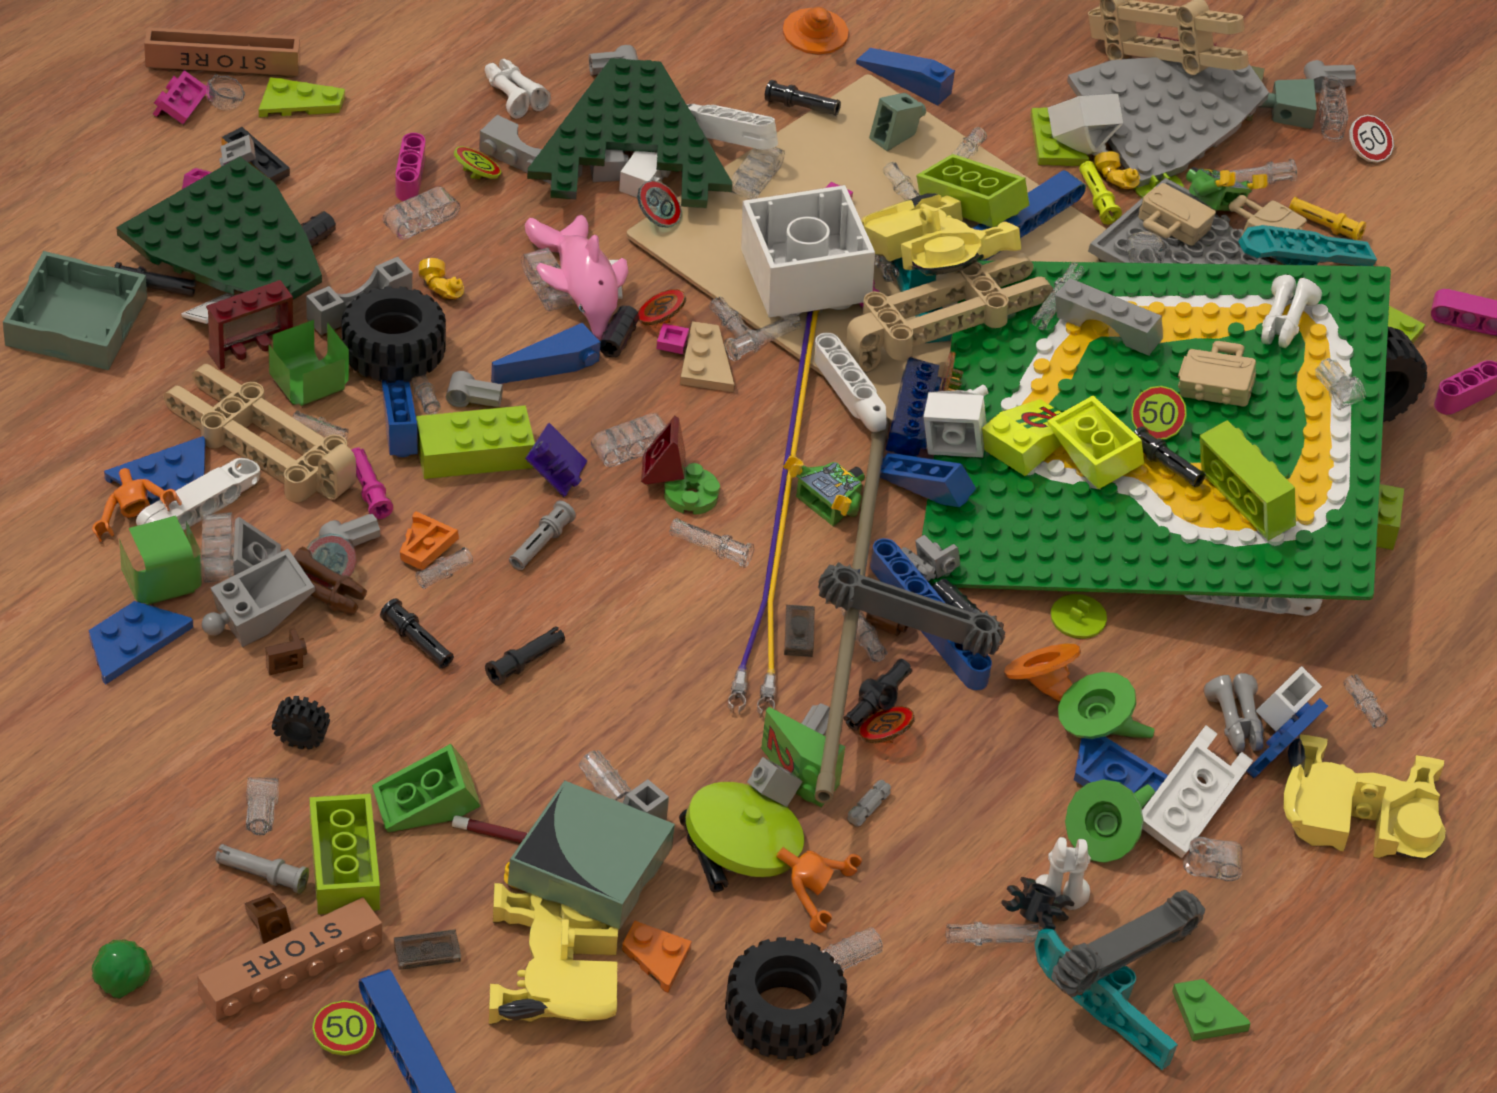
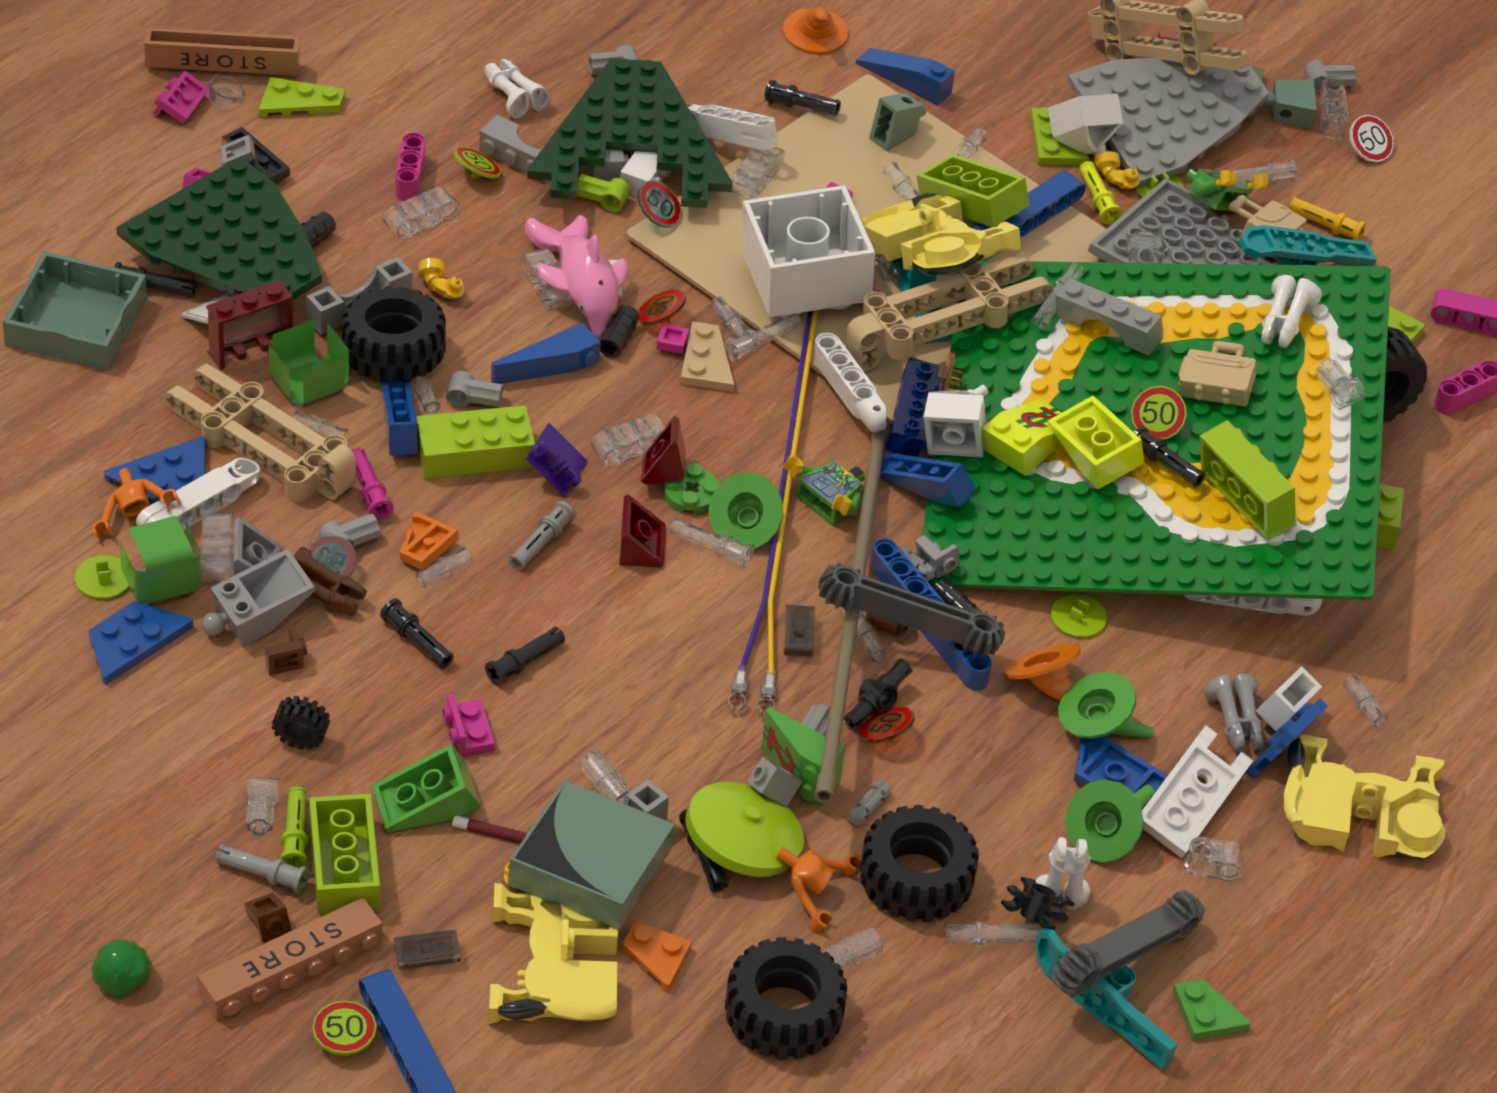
(101, 578): none -> lime piece
(294, 838): none -> lime pin
(468, 726): none -> dark pink bracket
(610, 194): none -> lime piece
(641, 536): none -> dark red slope
(746, 509): none -> bright green piece
(911, 892): none -> black tyre
(1175, 214): tan piece -> none

